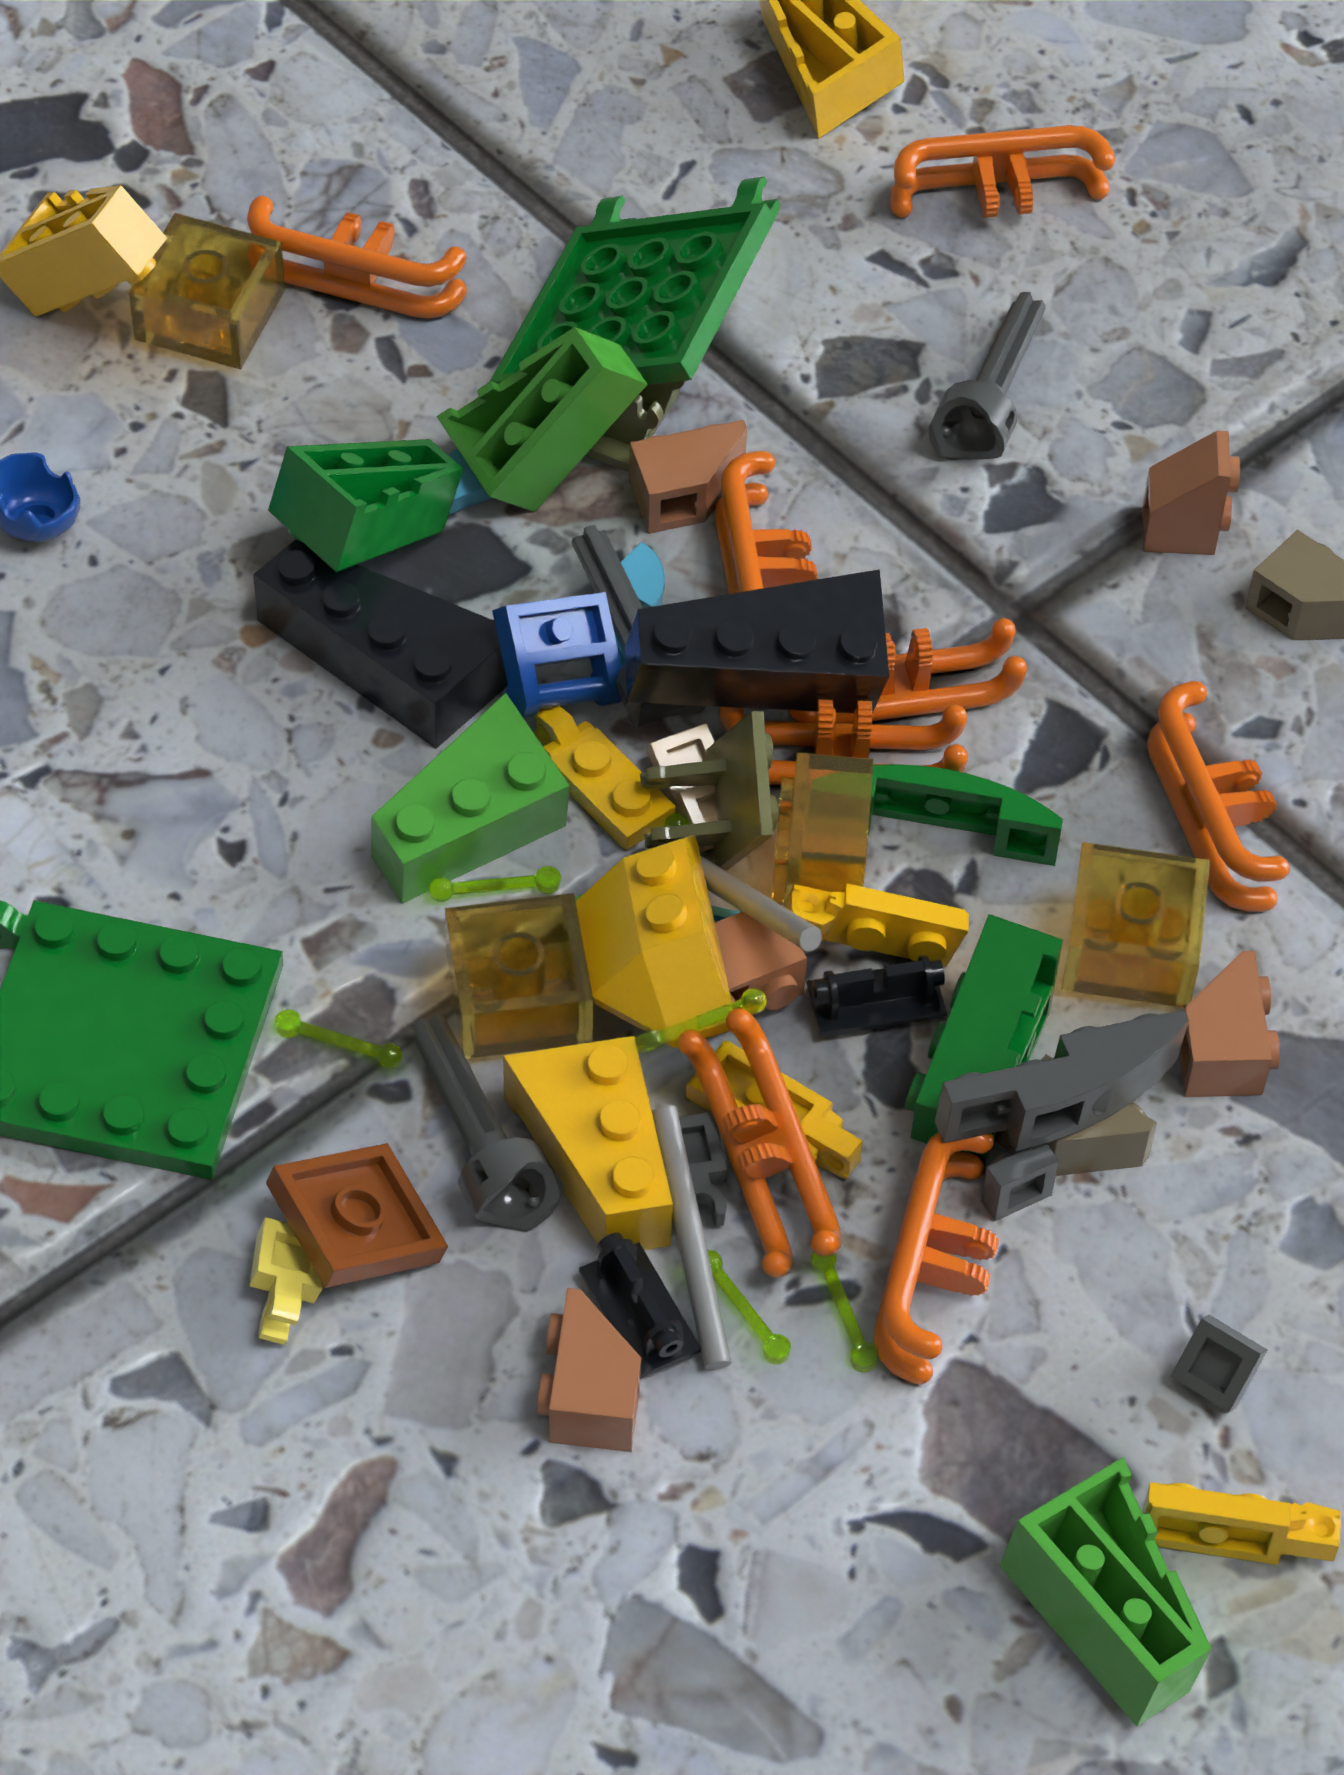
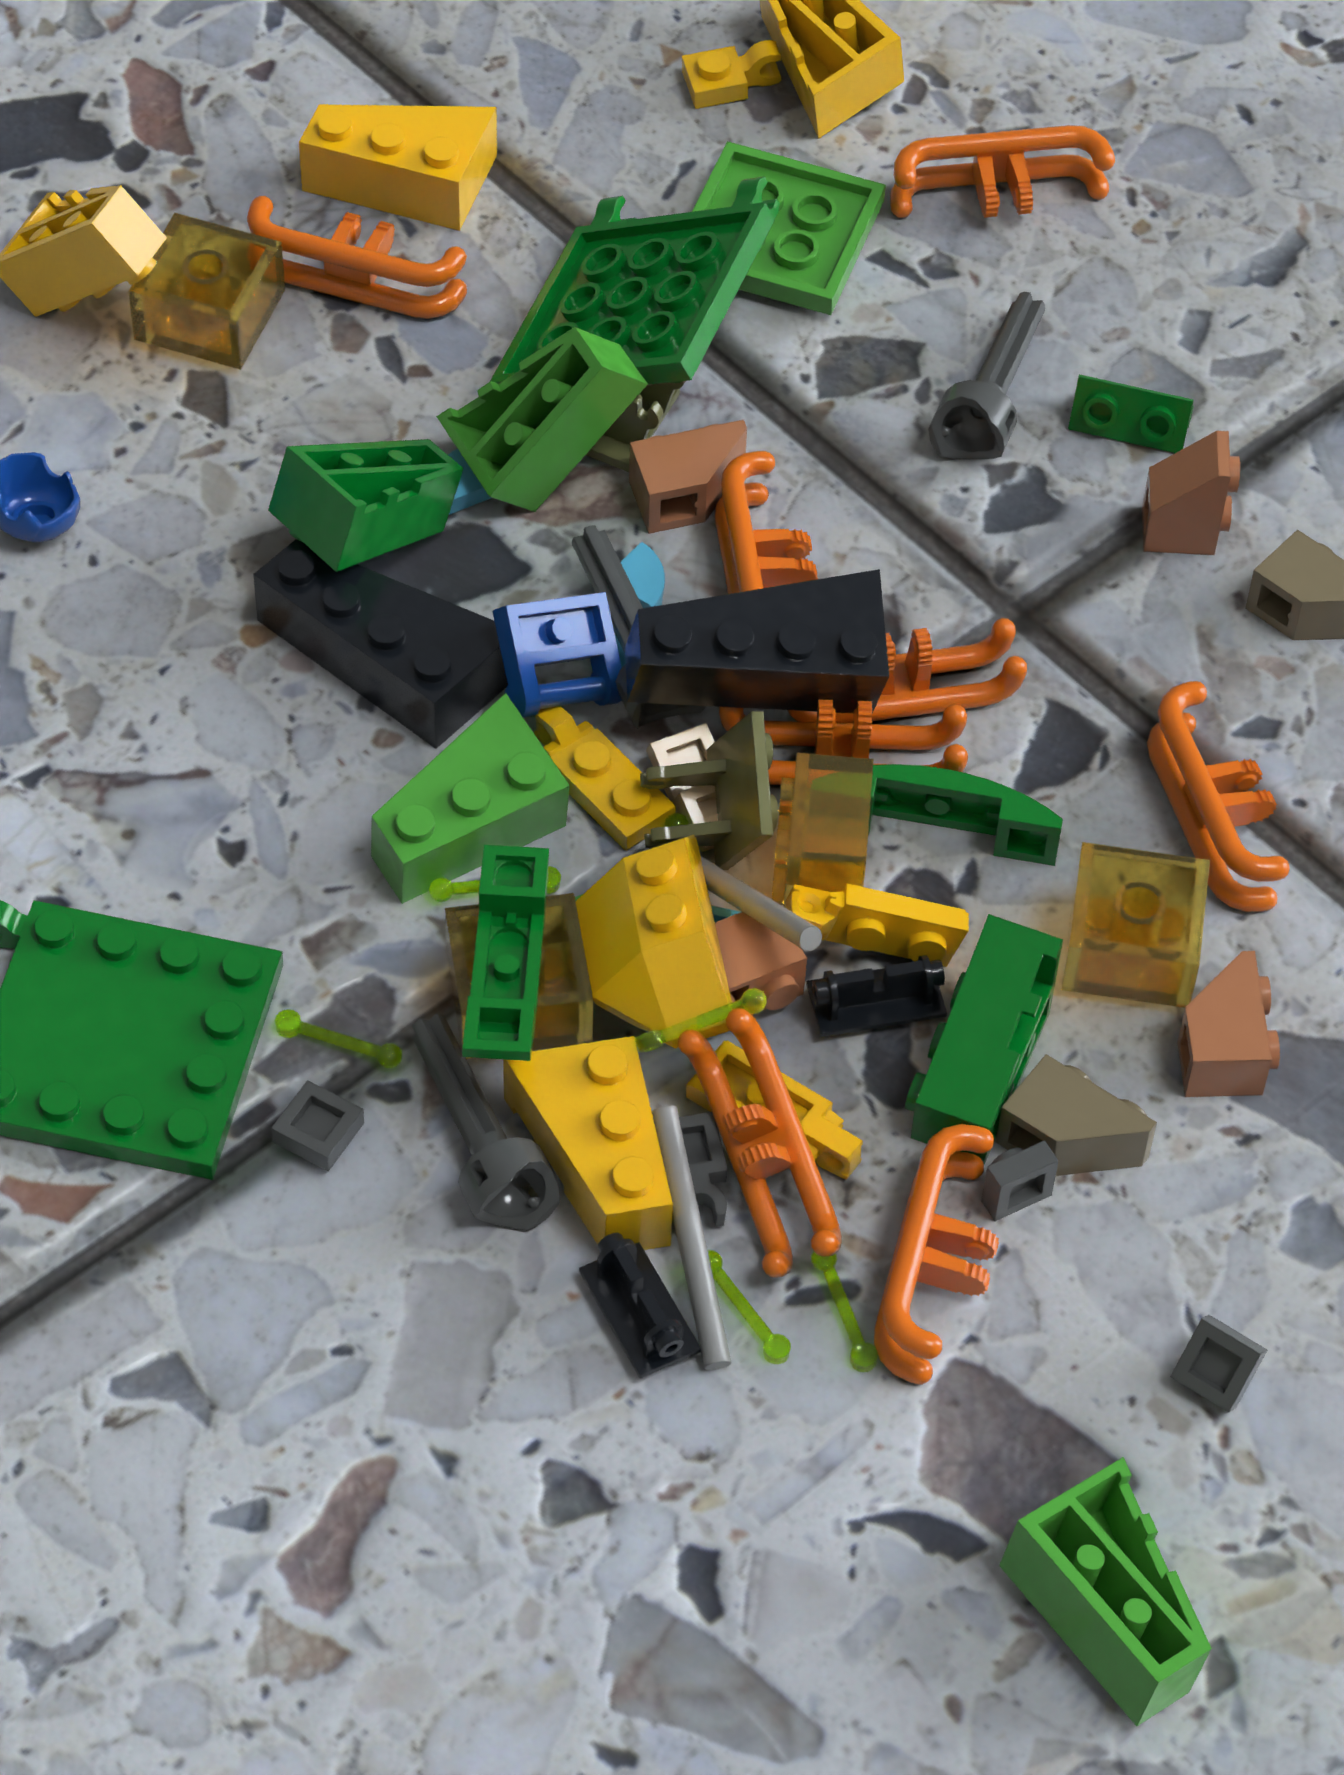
(288, 1276): light yellow plate -> none
(317, 1125): none -> dark grey plate
(356, 1215): dark orange plate -> none
(401, 158): none -> yellow wedge
(507, 953): none -> green slope
(594, 1381): nougat slope -> none
(723, 77): none -> yellow plate
(817, 227): none -> bright green plate
(1086, 1082): dark grey slope -> none
(1130, 414): none -> green hinge
(1240, 1524): yellow hinge -> none

